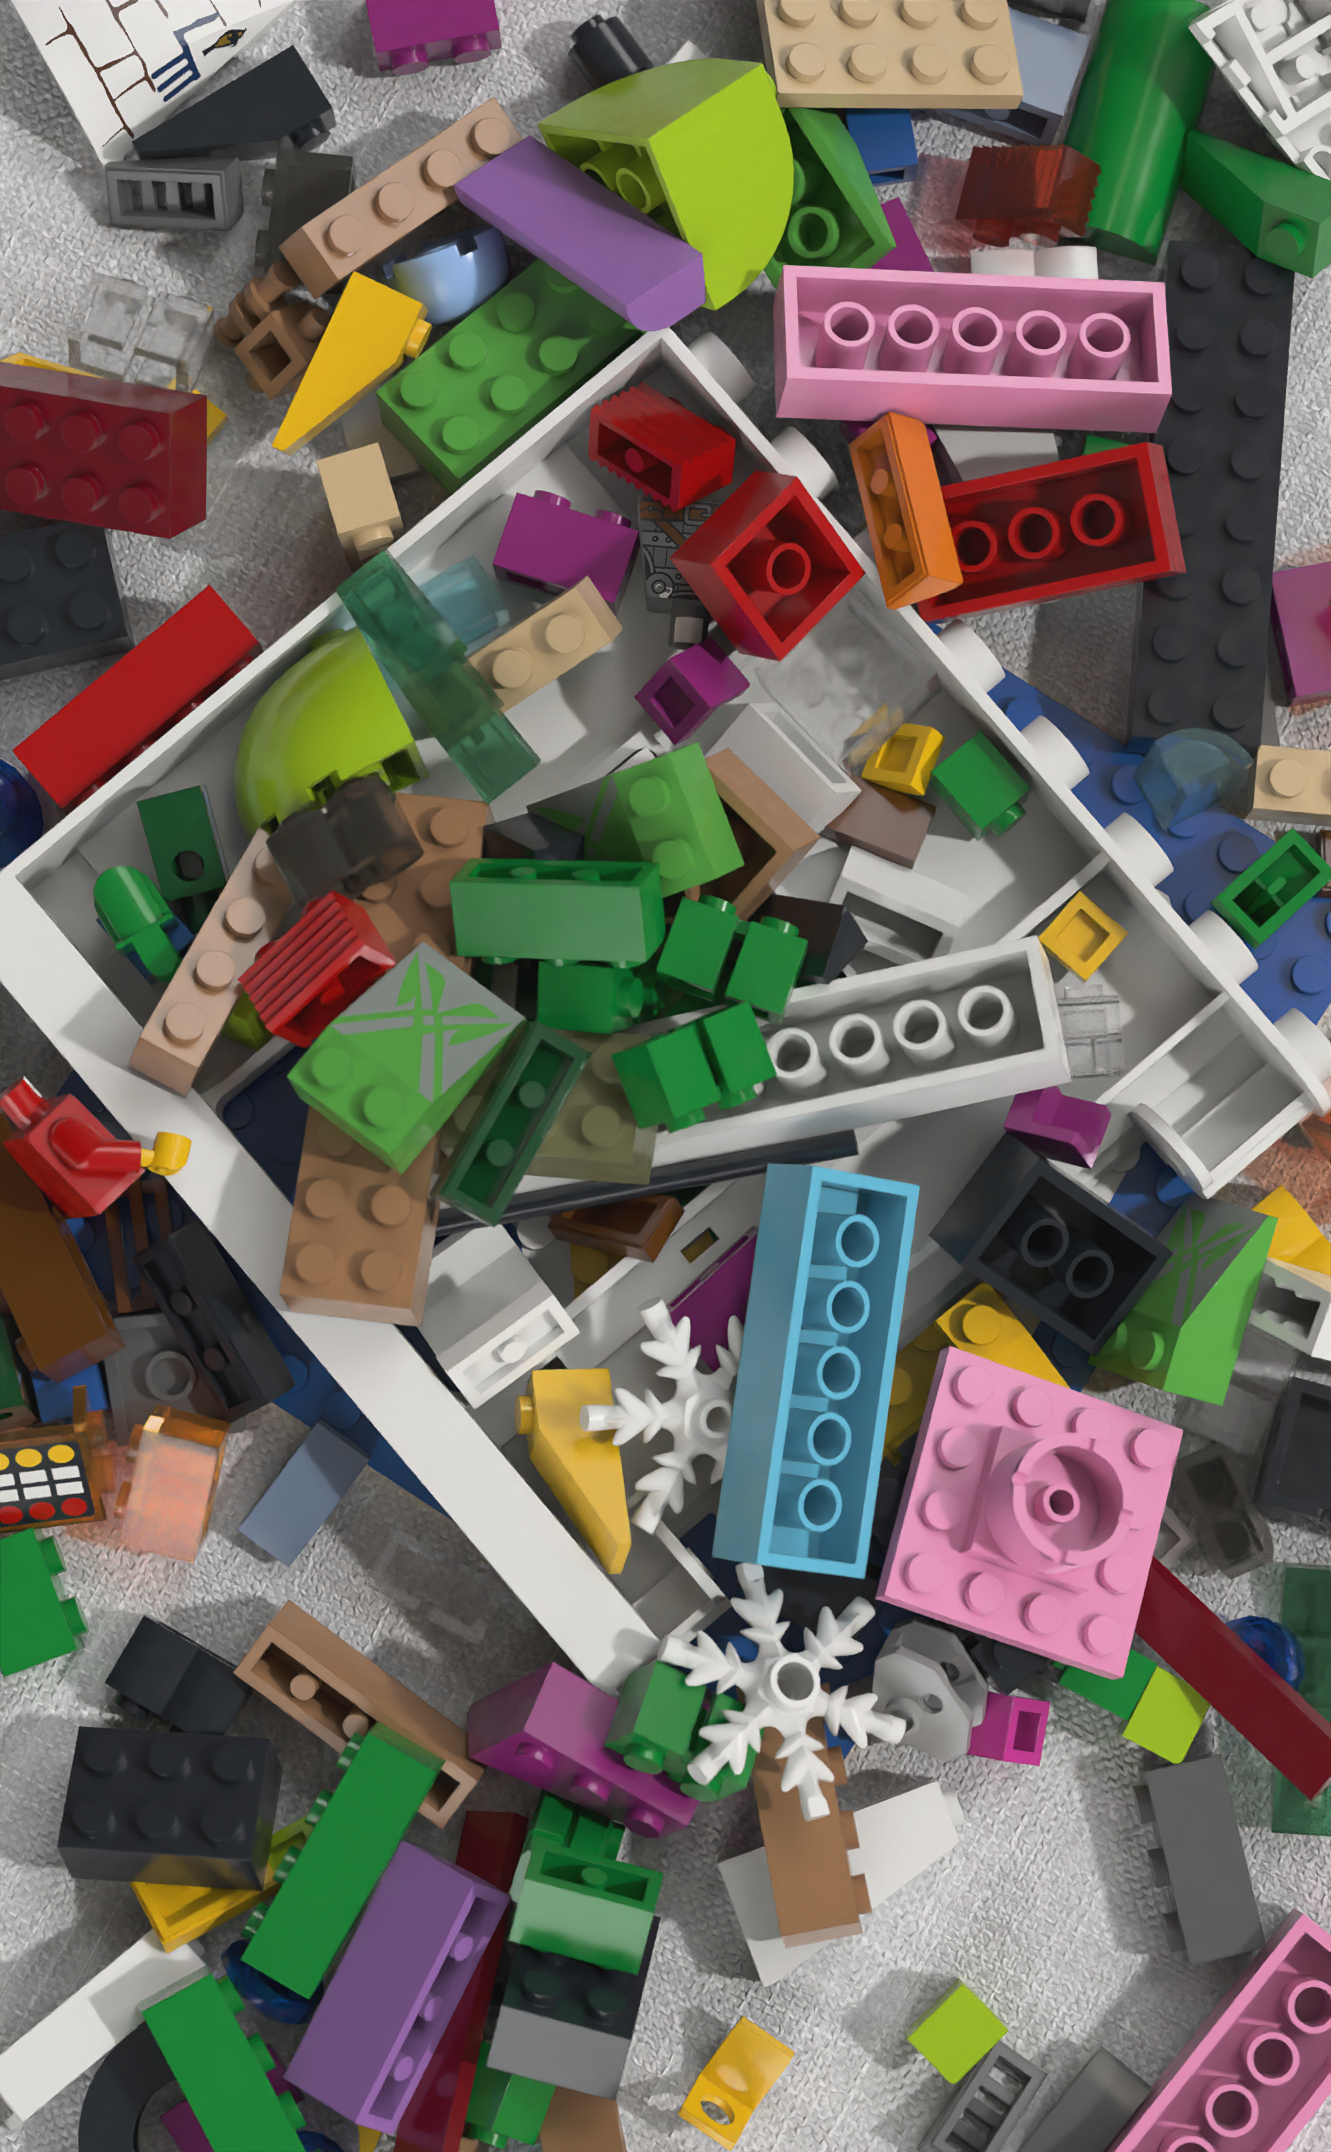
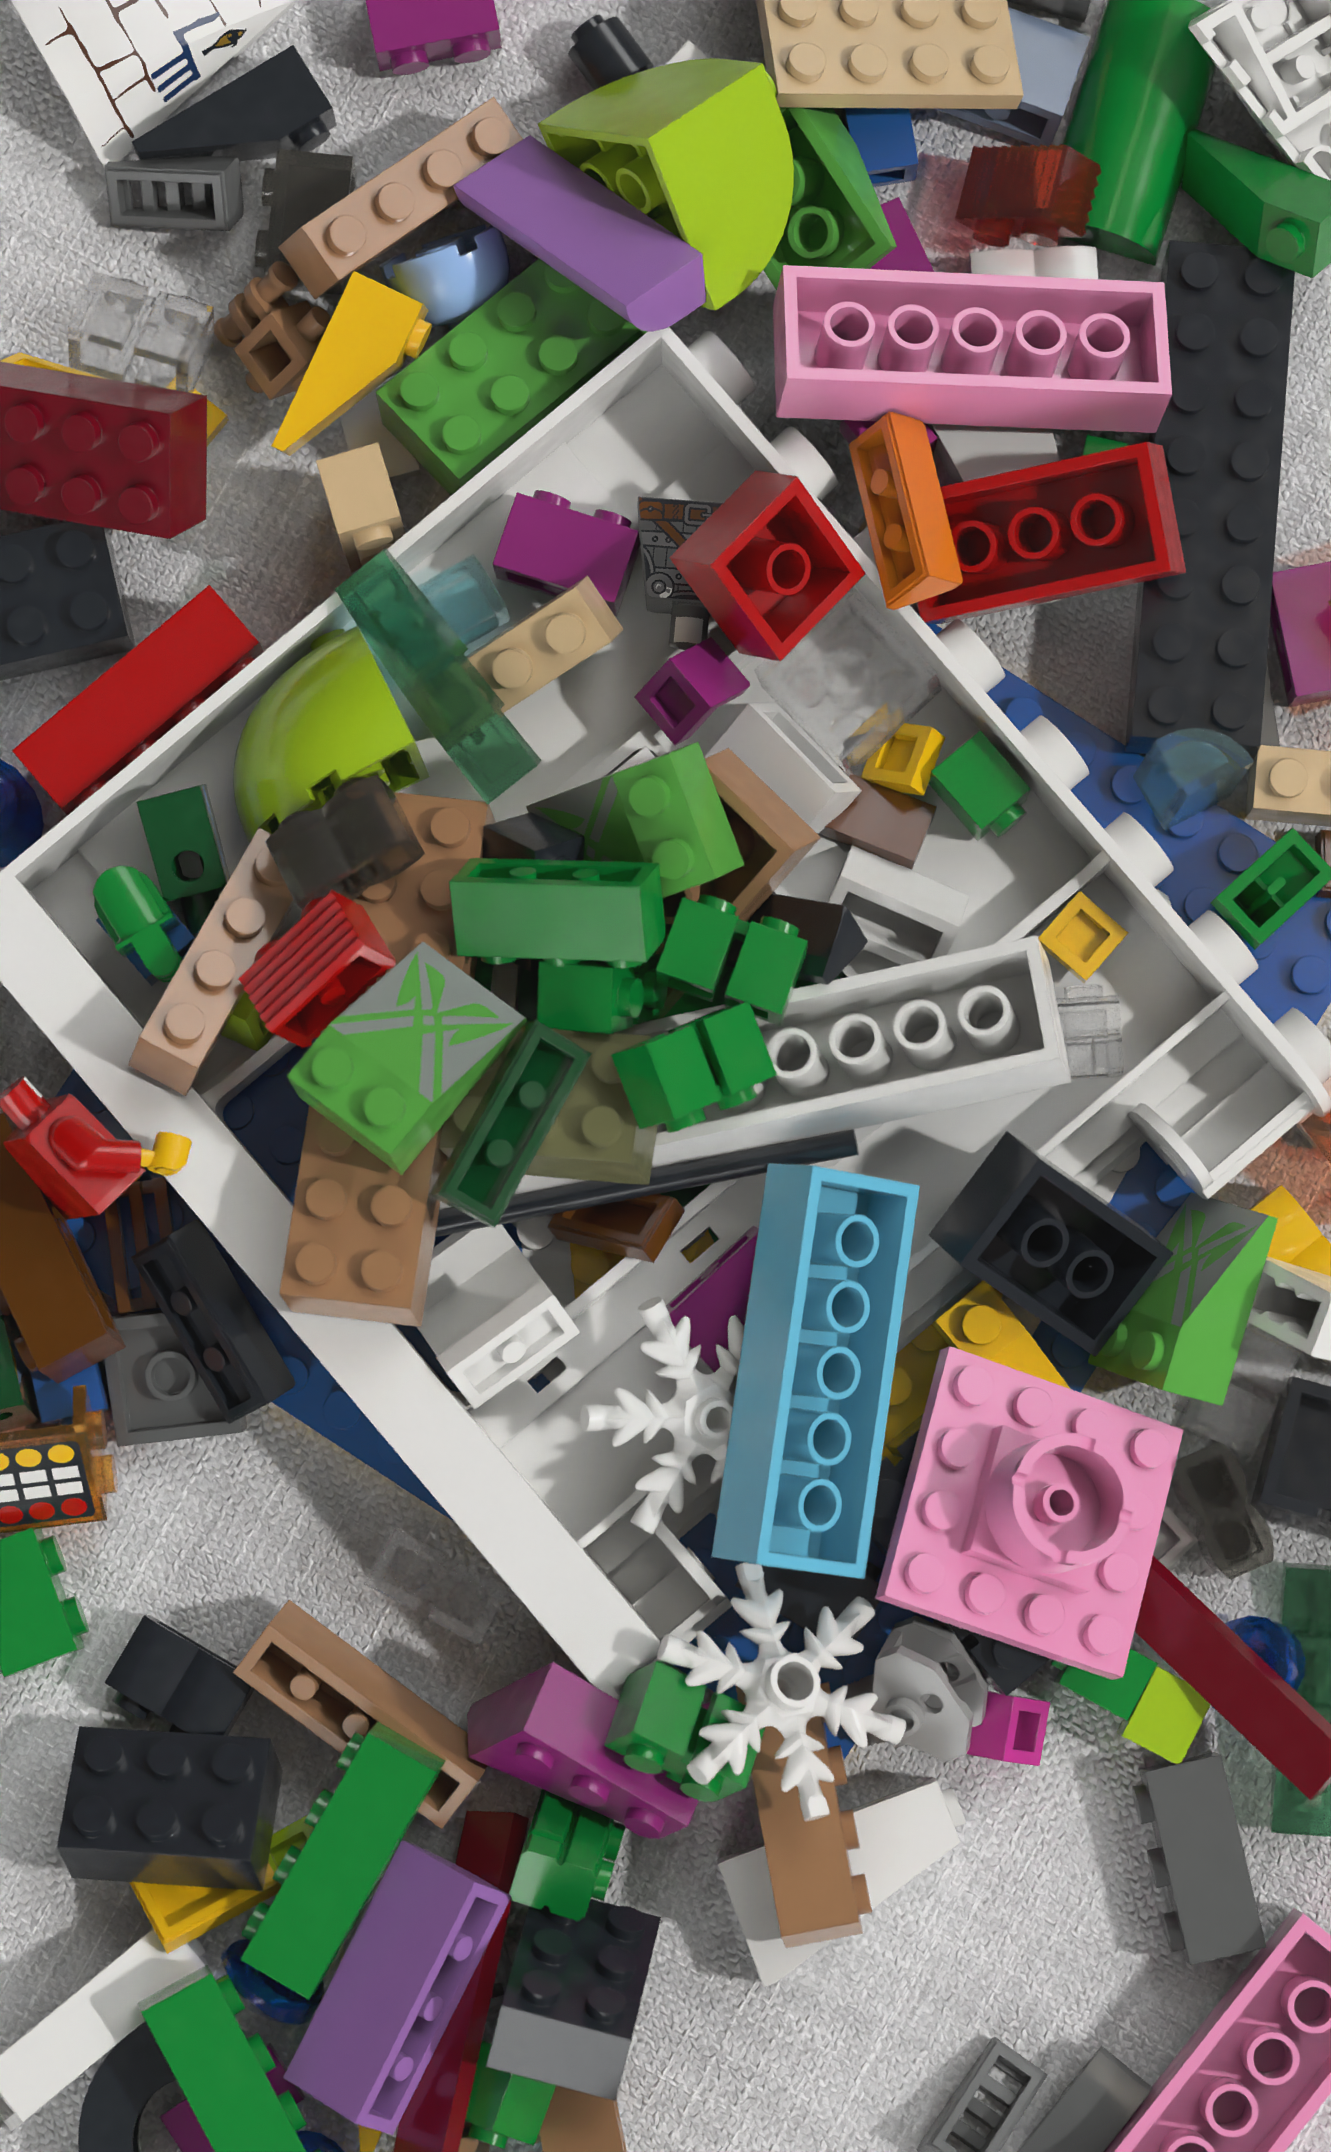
(172, 1482): clear orange brick -> none
(304, 1492): sand blue slope -> none
(578, 1464): yellow slope -> none
(586, 1907): green brick -> none
(660, 446): red brick -> none
(736, 2080): yellow bracket -> none
(956, 2031): lime panel -> none
(1058, 1125): magenta panel -> none

